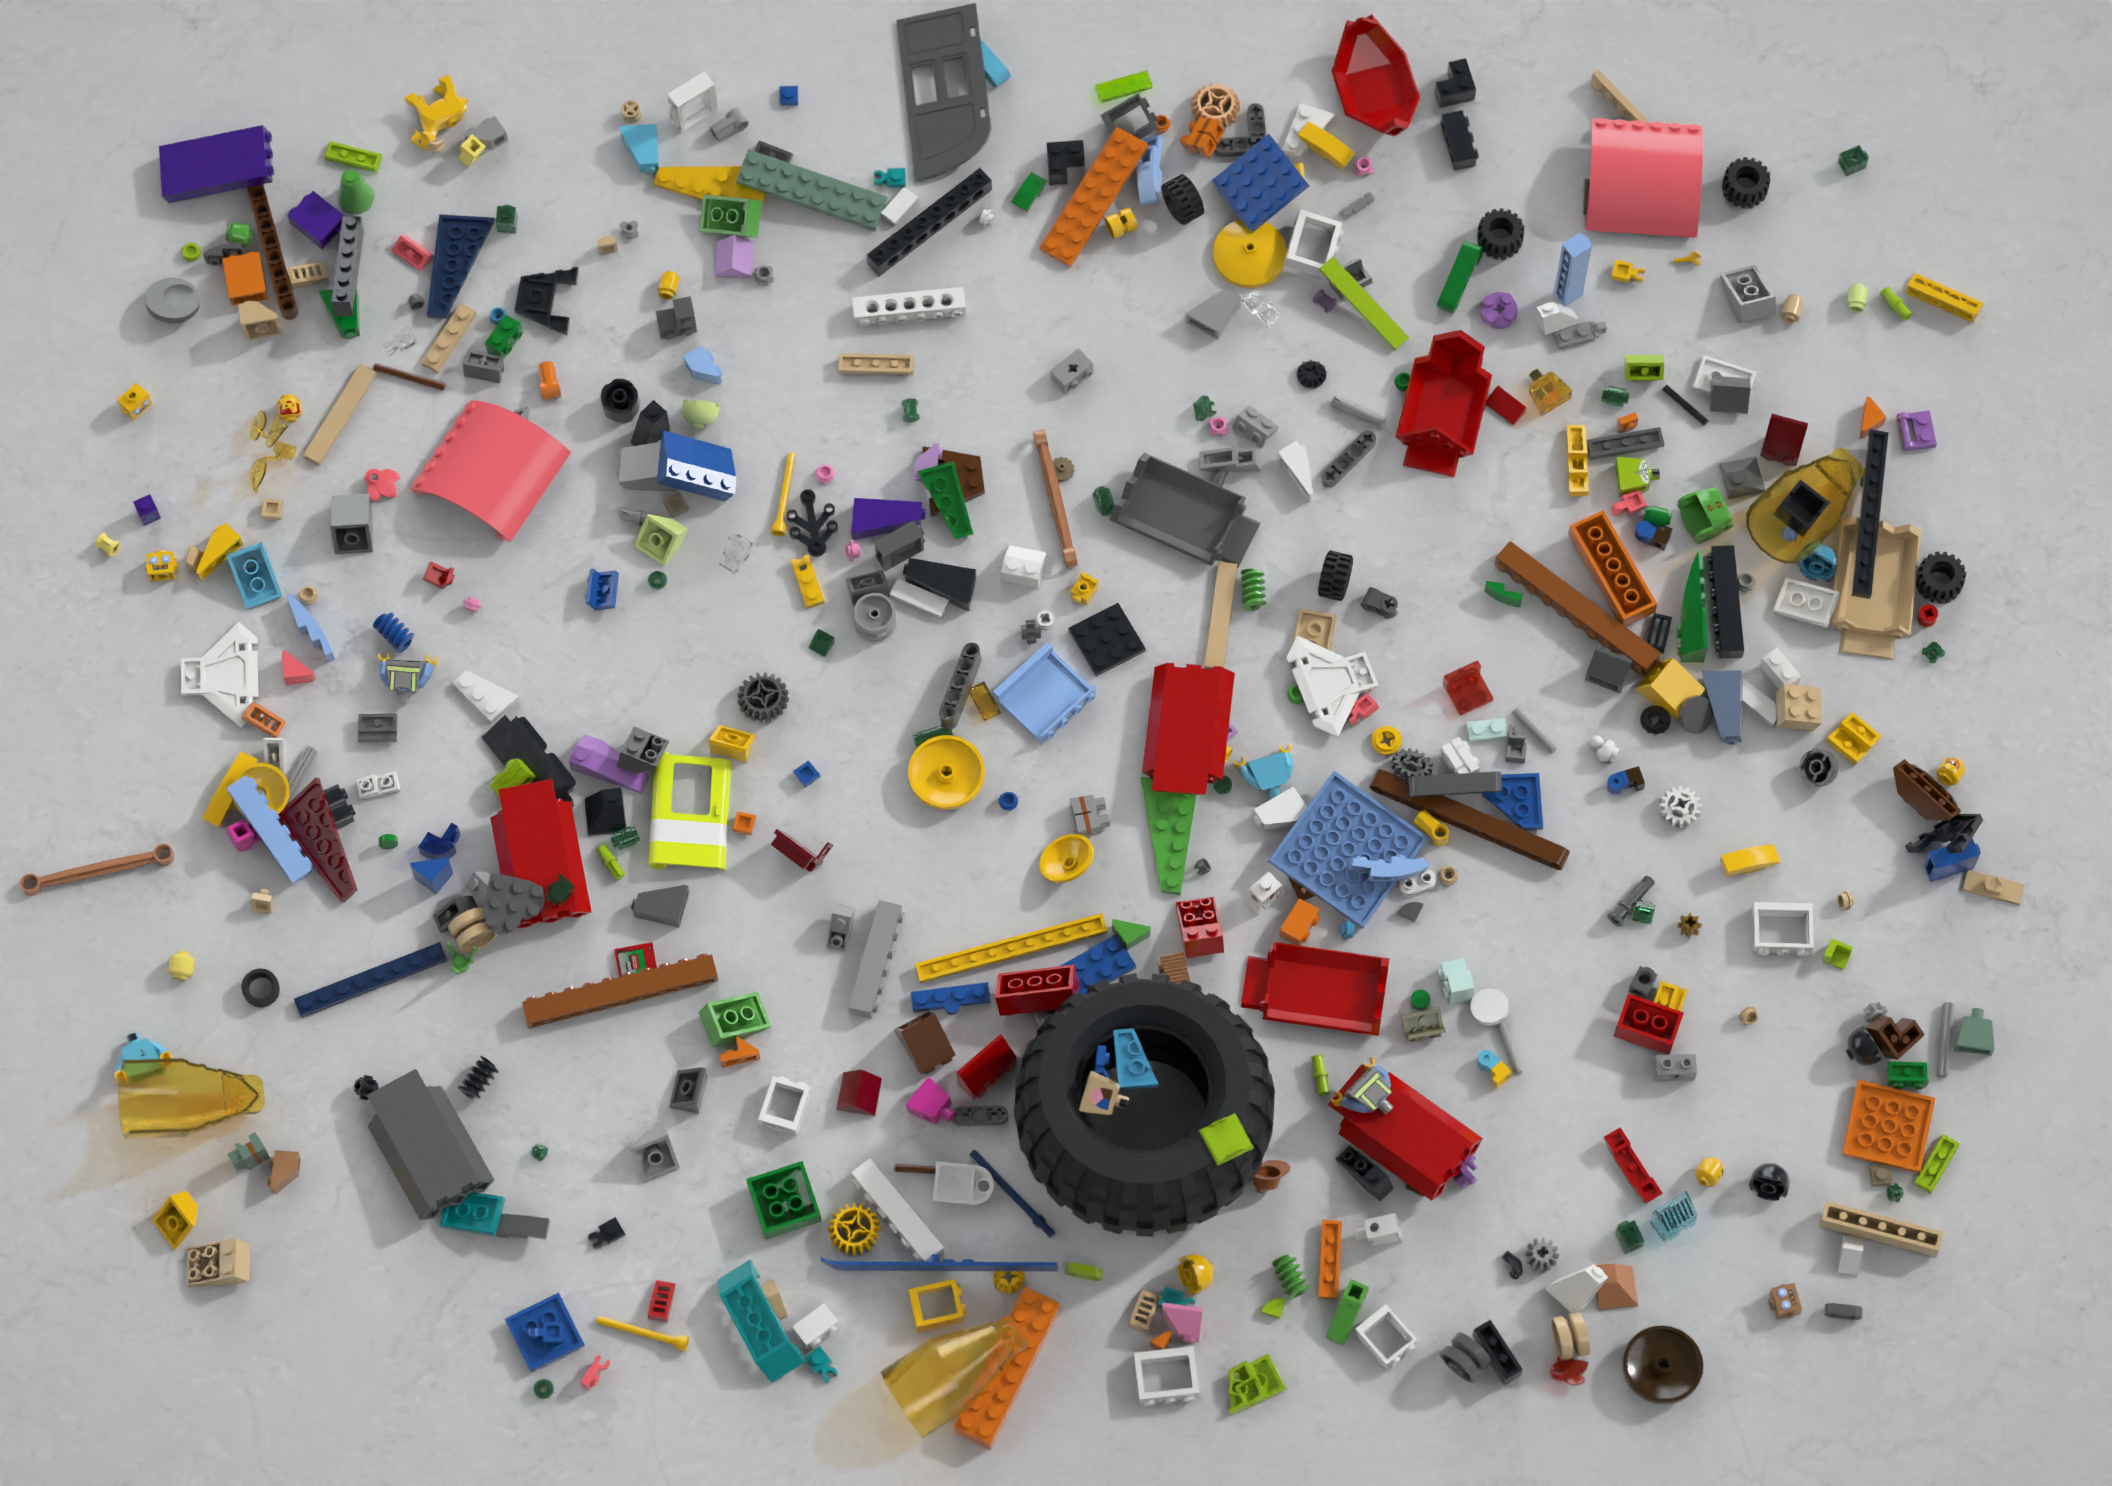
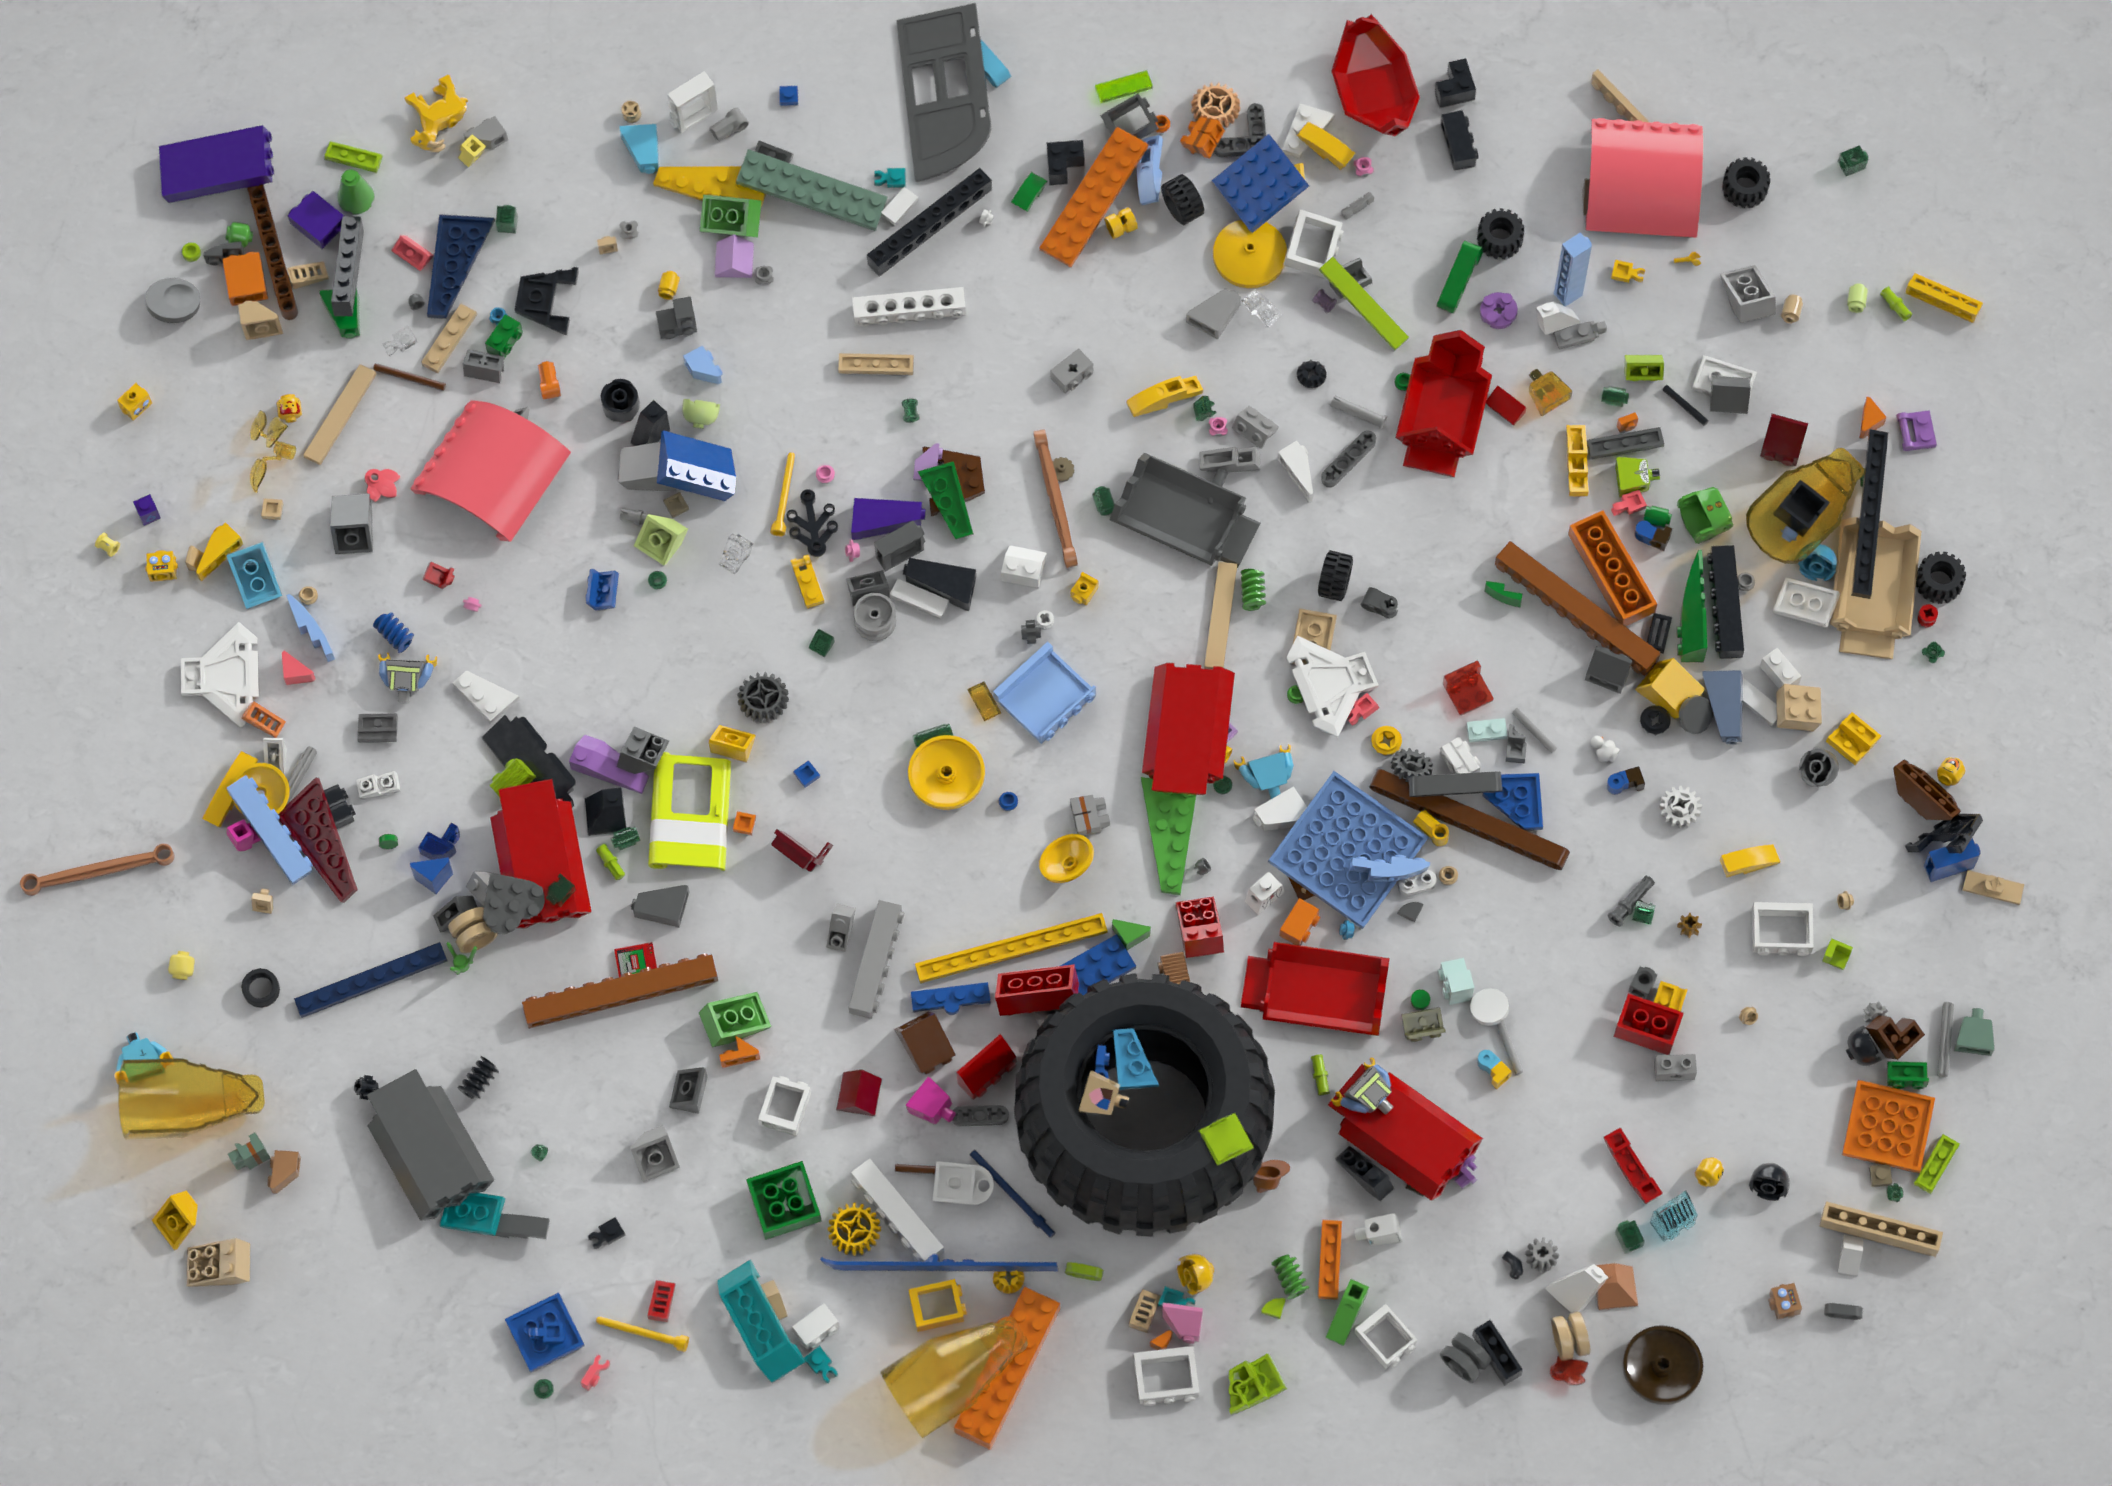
(960, 694): dark grey beam -> none
(1107, 639): black plate -> none
(1163, 393): none -> yellow slope
(1742, 477): dark grey slope -> none

